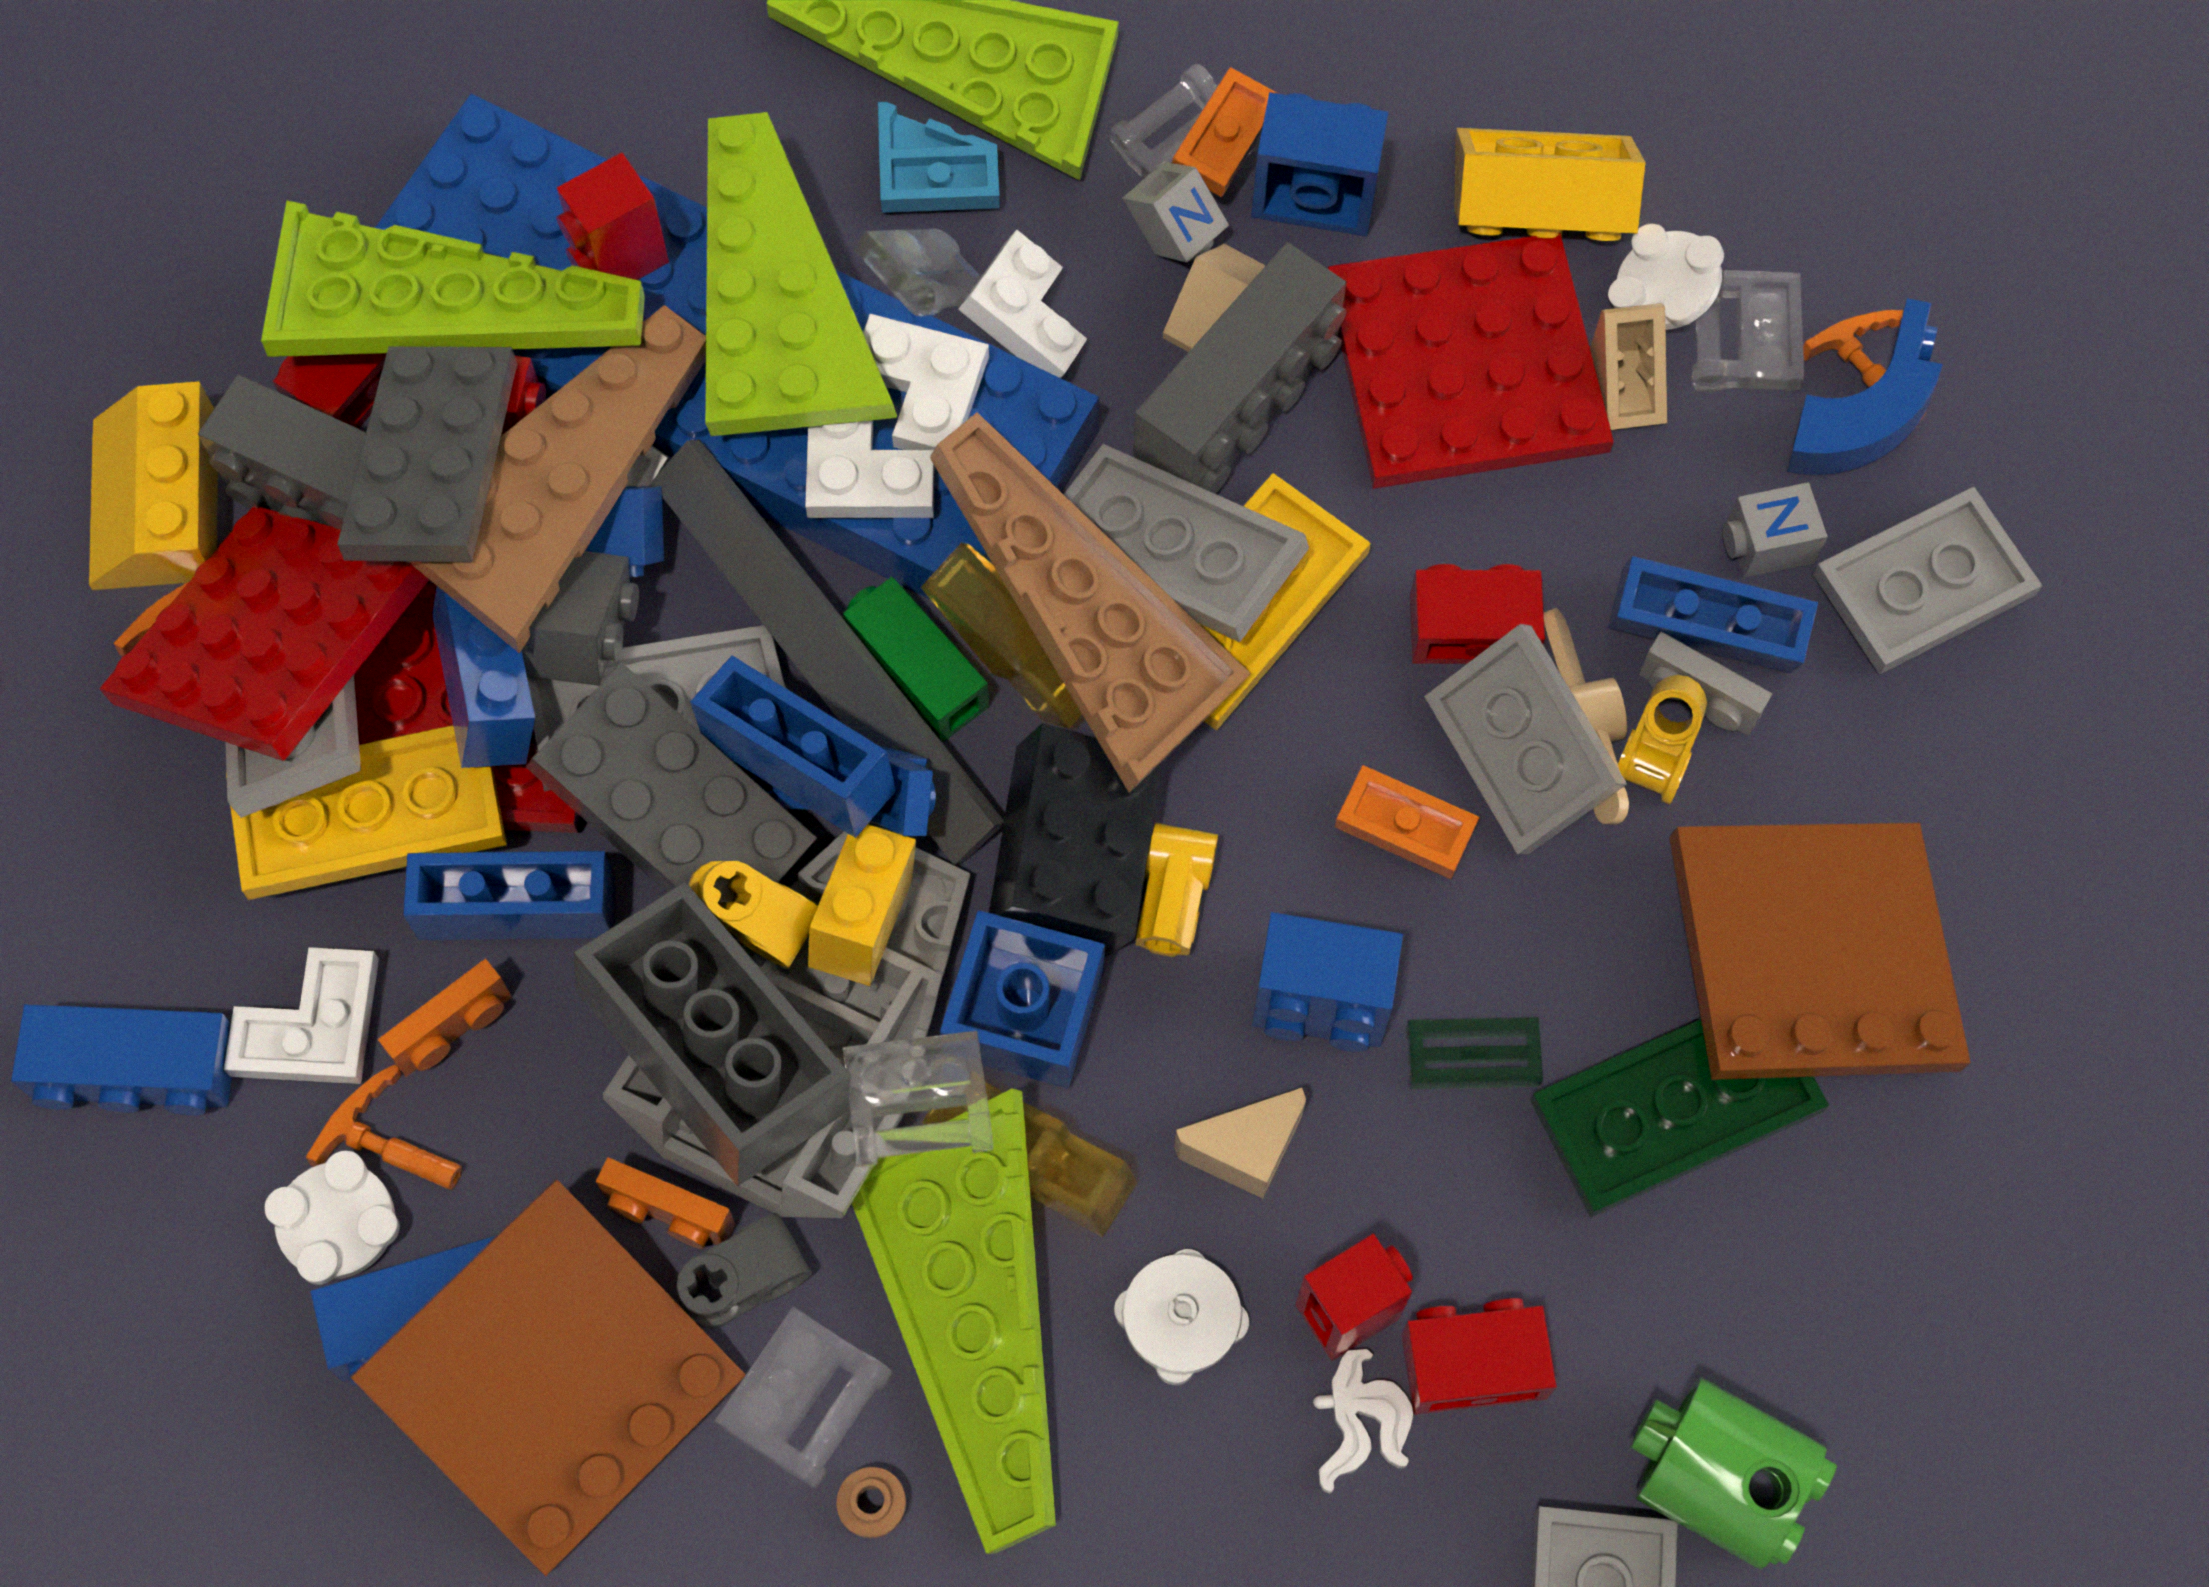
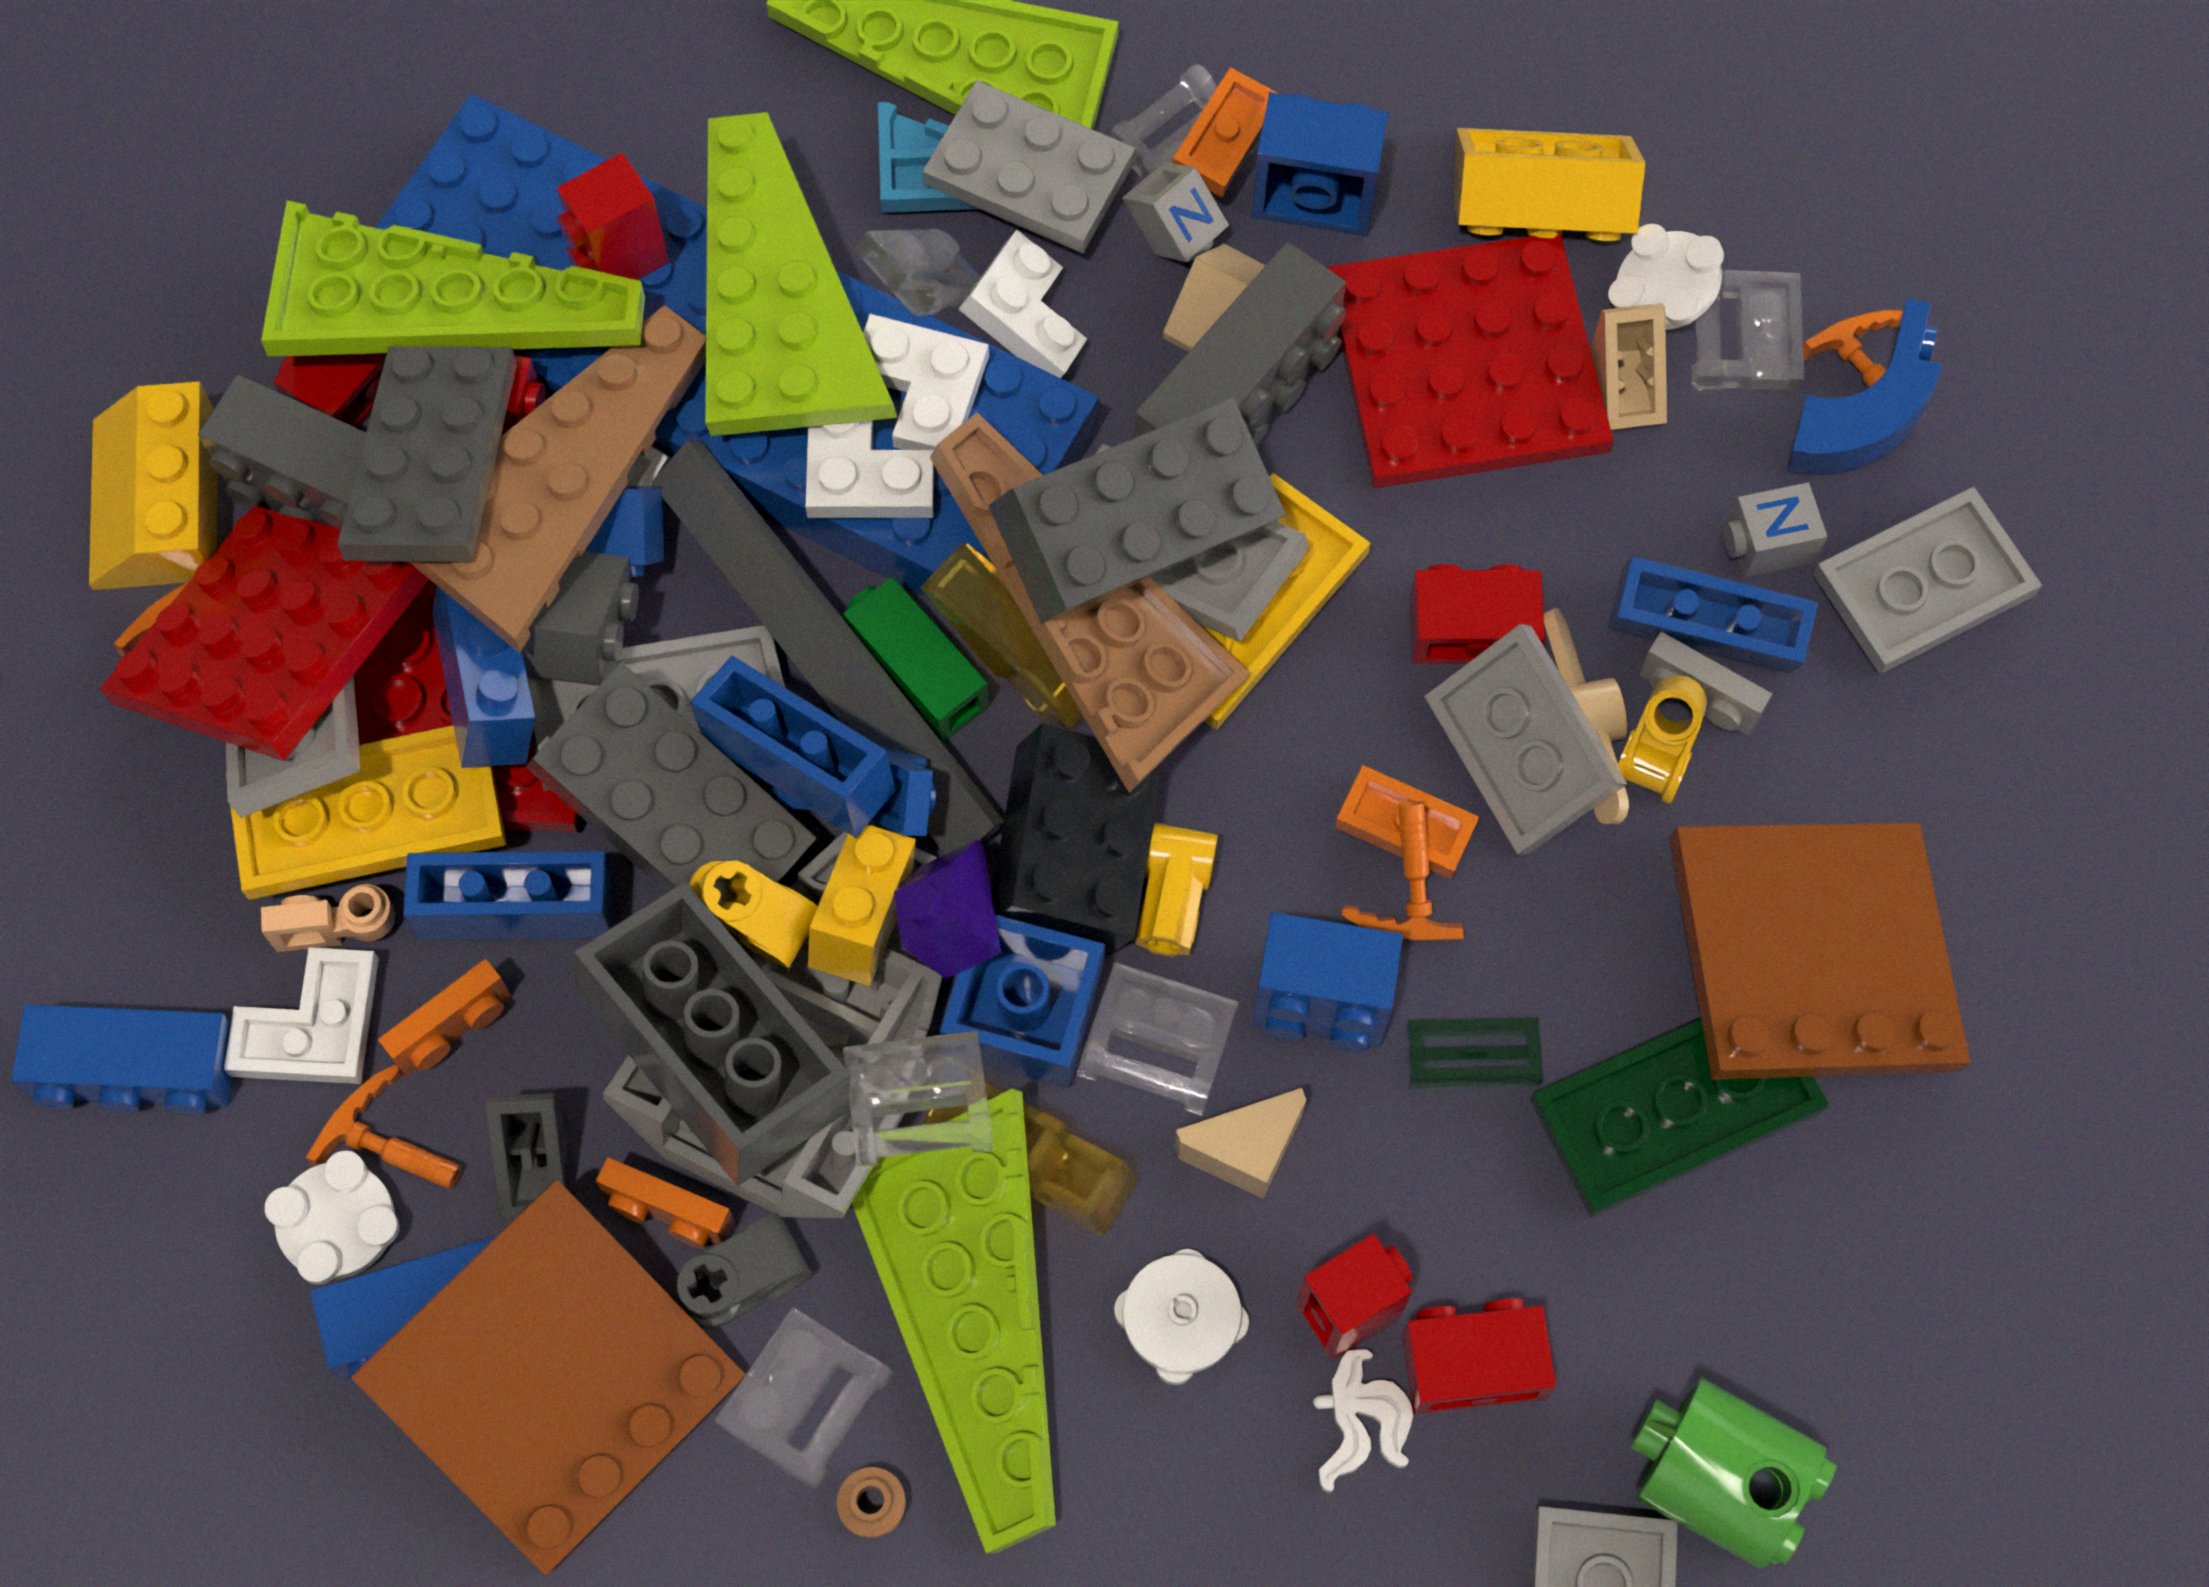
(313, 923): none -> light nougat plate
(527, 1147): none -> dark grey slope
(949, 912): none -> dark purple slope
(1029, 166): none -> light grey plate
(1136, 510): none -> dark grey brick
(1164, 1018): none -> clear plate
(1416, 870): none -> orange piece

